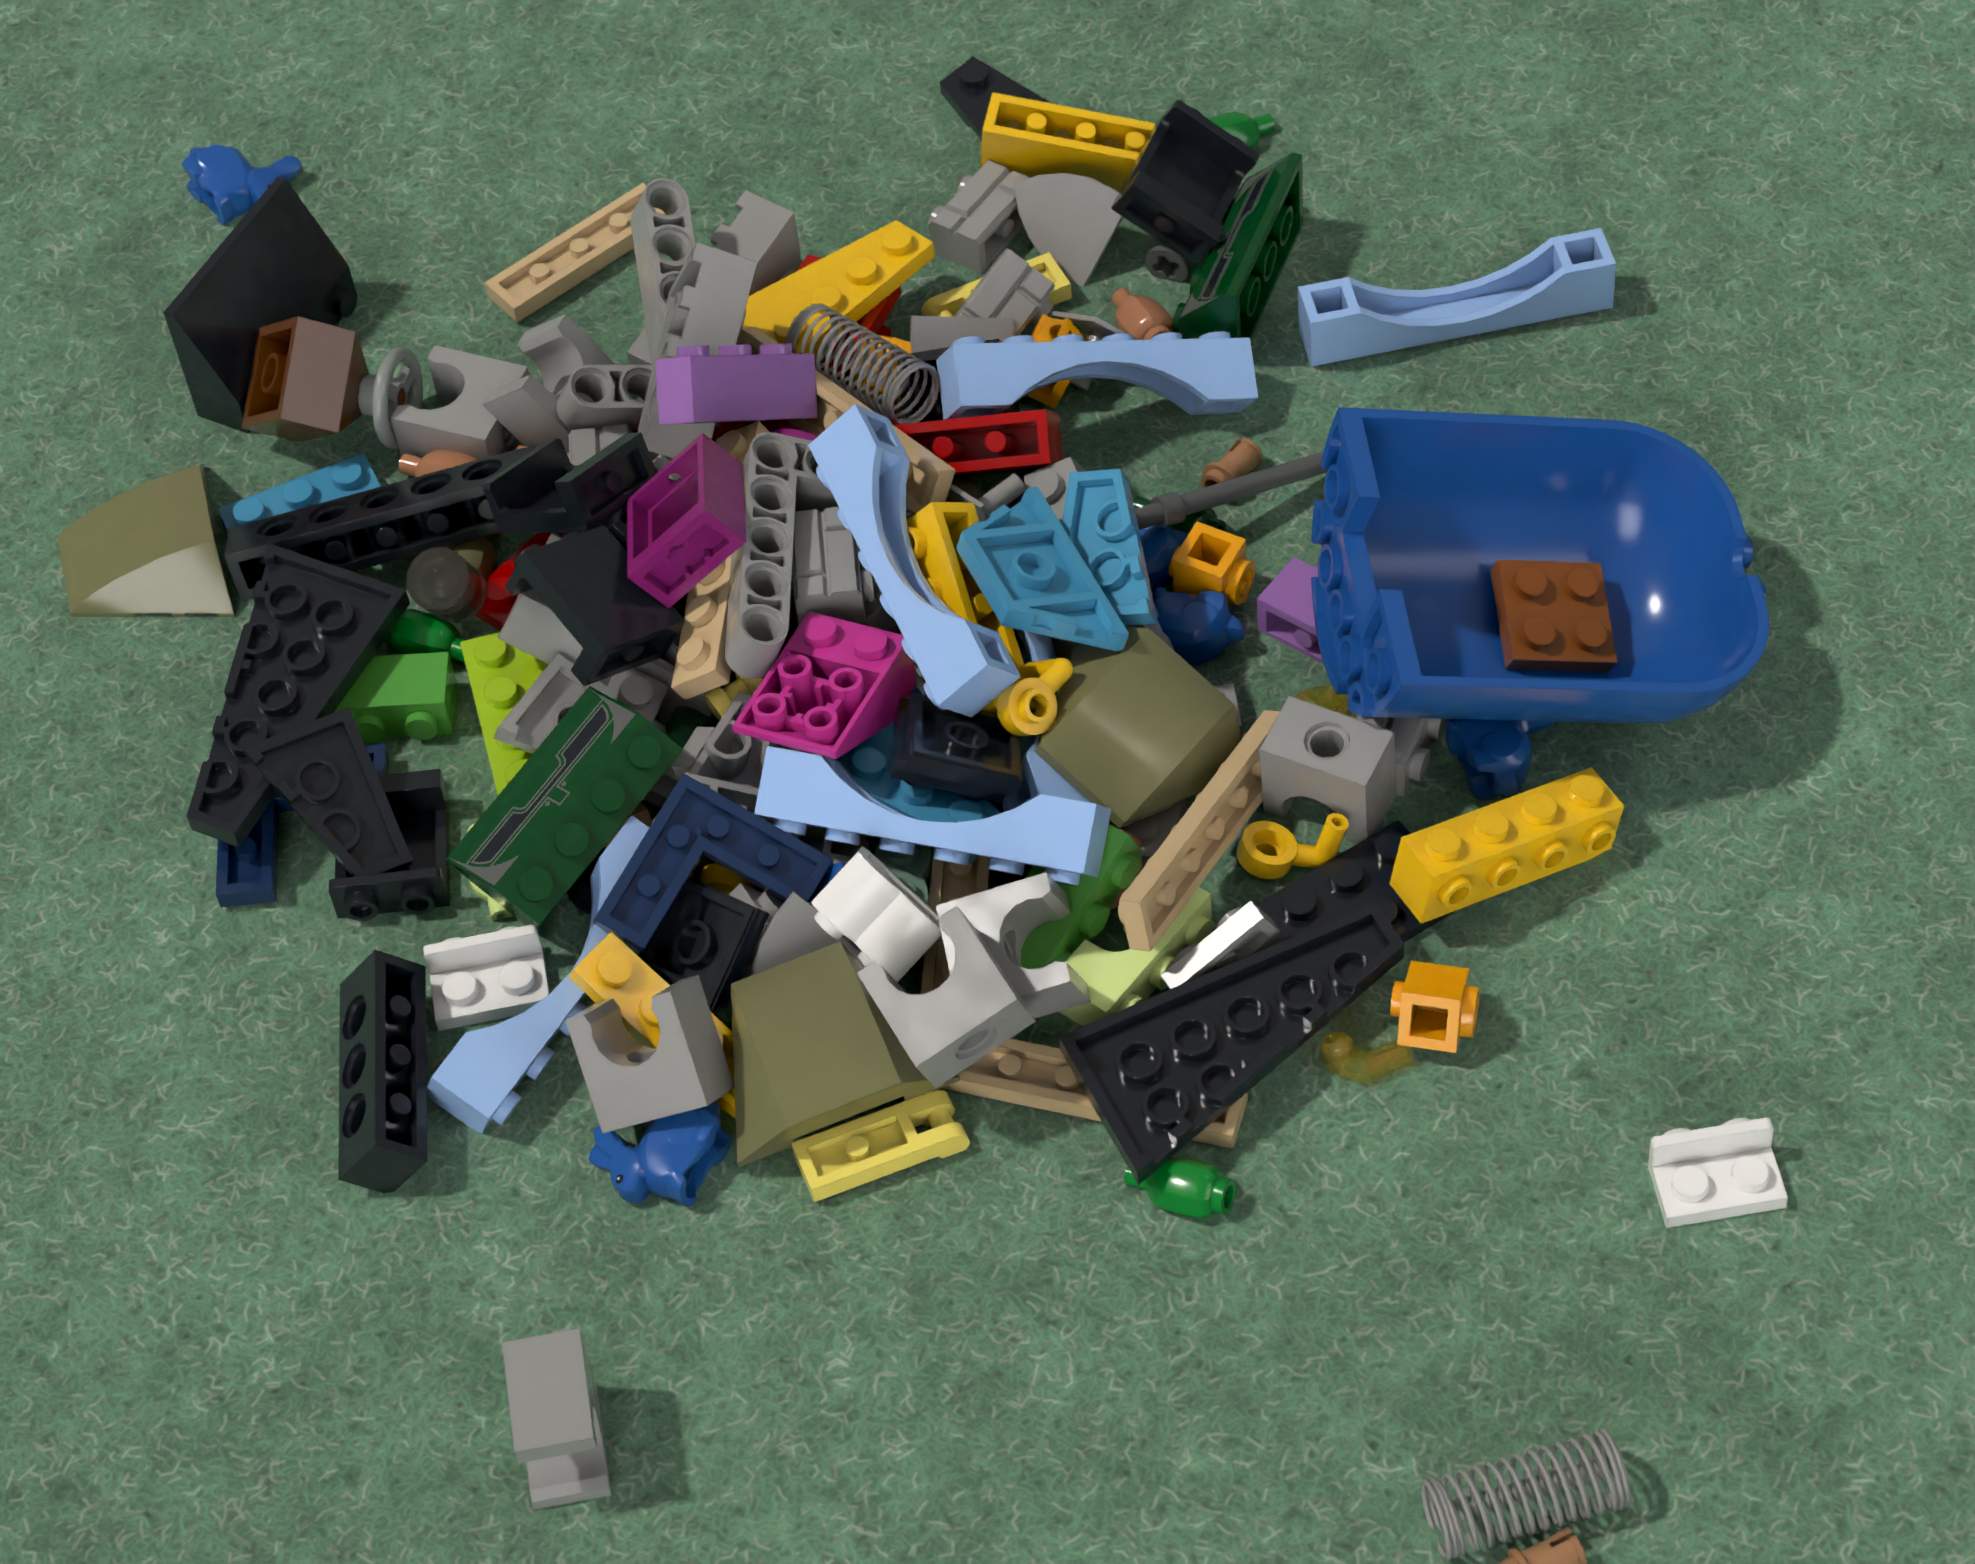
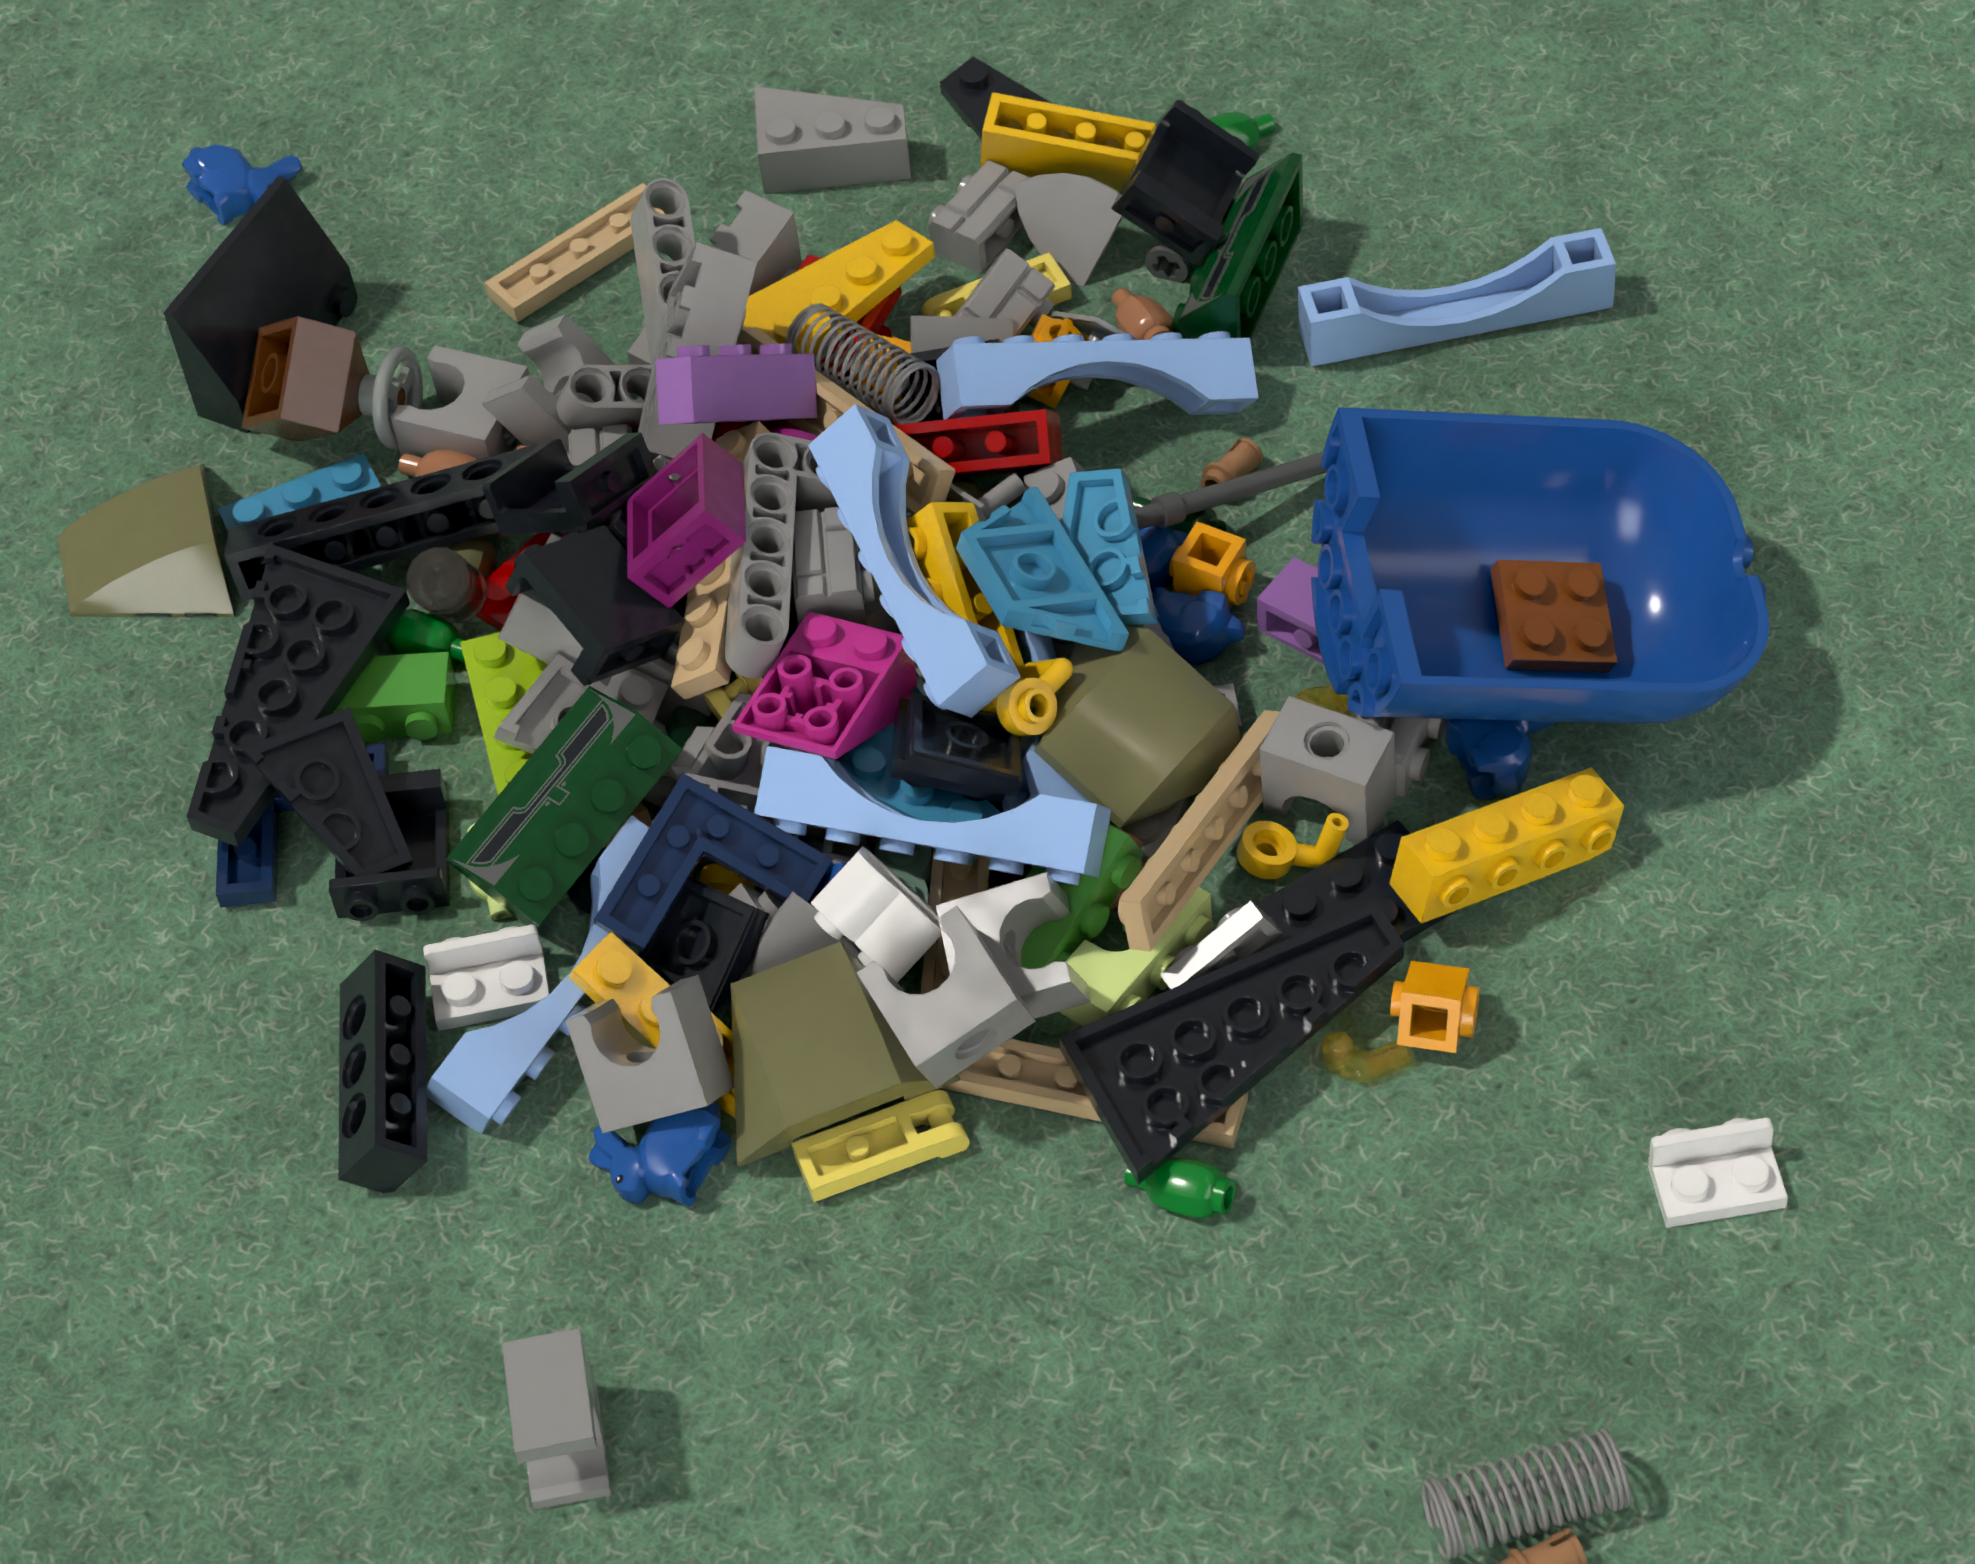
(828, 140): none -> light grey wedge

